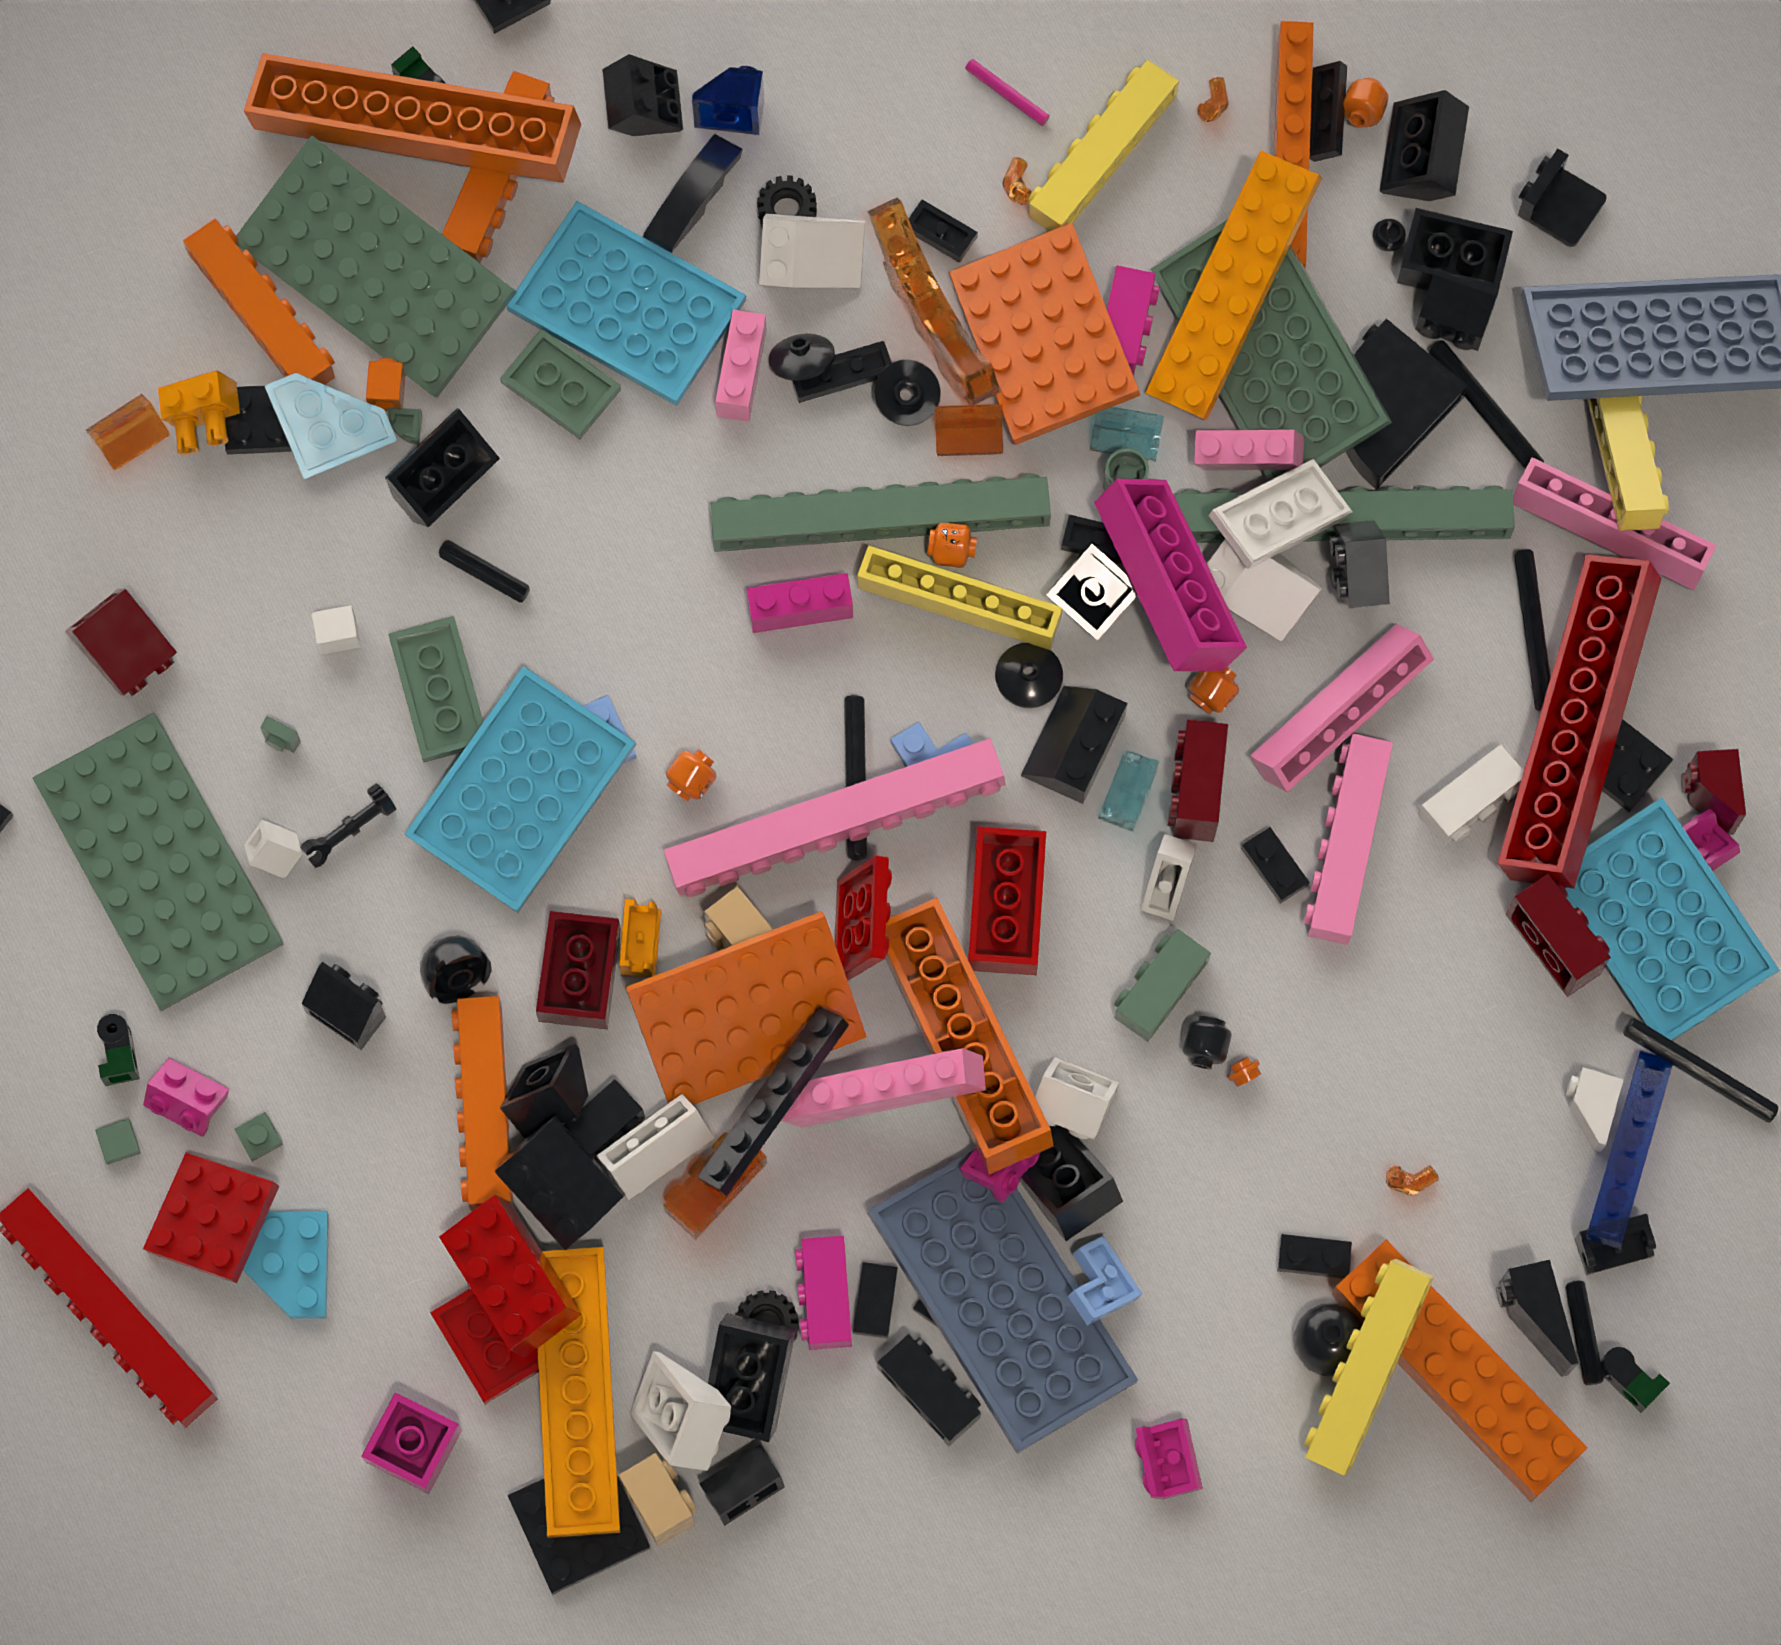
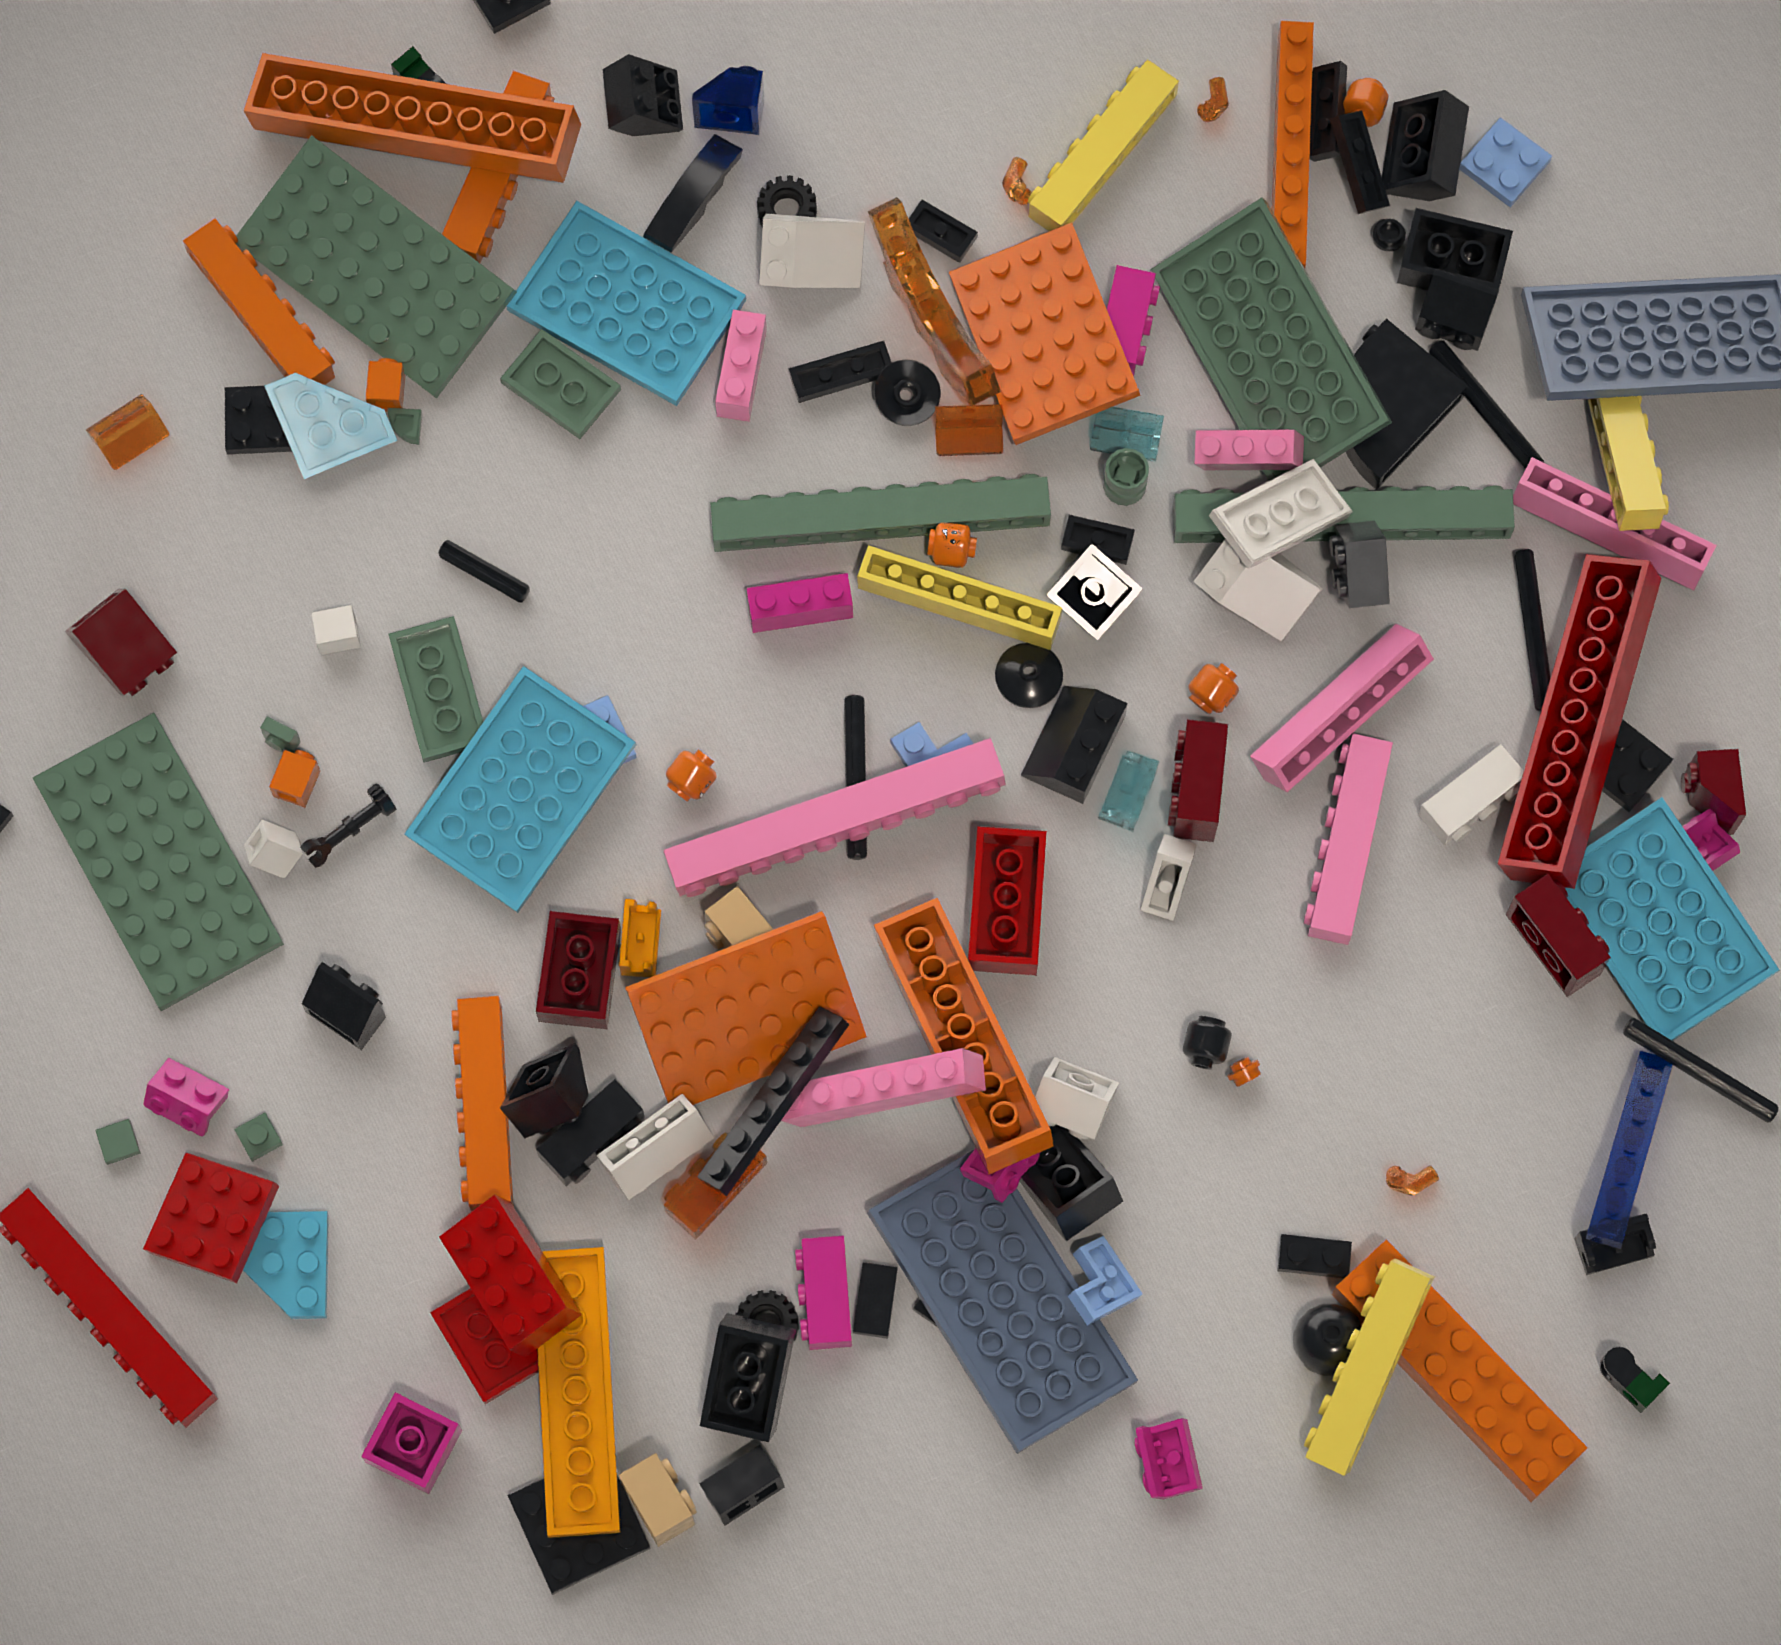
(119, 1050): leg -> none
(196, 402): light orange brick -> none
(295, 777): none -> orange brick
(440, 469): black slope -> none
(453, 968): black cylinder -> none
(559, 1182): black slope -> none
(680, 1413): white slope -> none
(801, 356): black dish -> none
(863, 916): red plate -> none
(930, 1388): black brick -> none
(1007, 92): dark pink bar -> none
(1161, 984): sand green brick -> none
(1170, 575): dark pink brick -> none
(1233, 285): light orange plate -> none
(1275, 865): black plate -> none
(1360, 162): none -> black plate
(1505, 162): none -> light blue plate
(1537, 1310): black slope -> none
(1560, 201): black bracket -> none
(1584, 1333): black axle -> none
(1594, 1104): white slope -> none

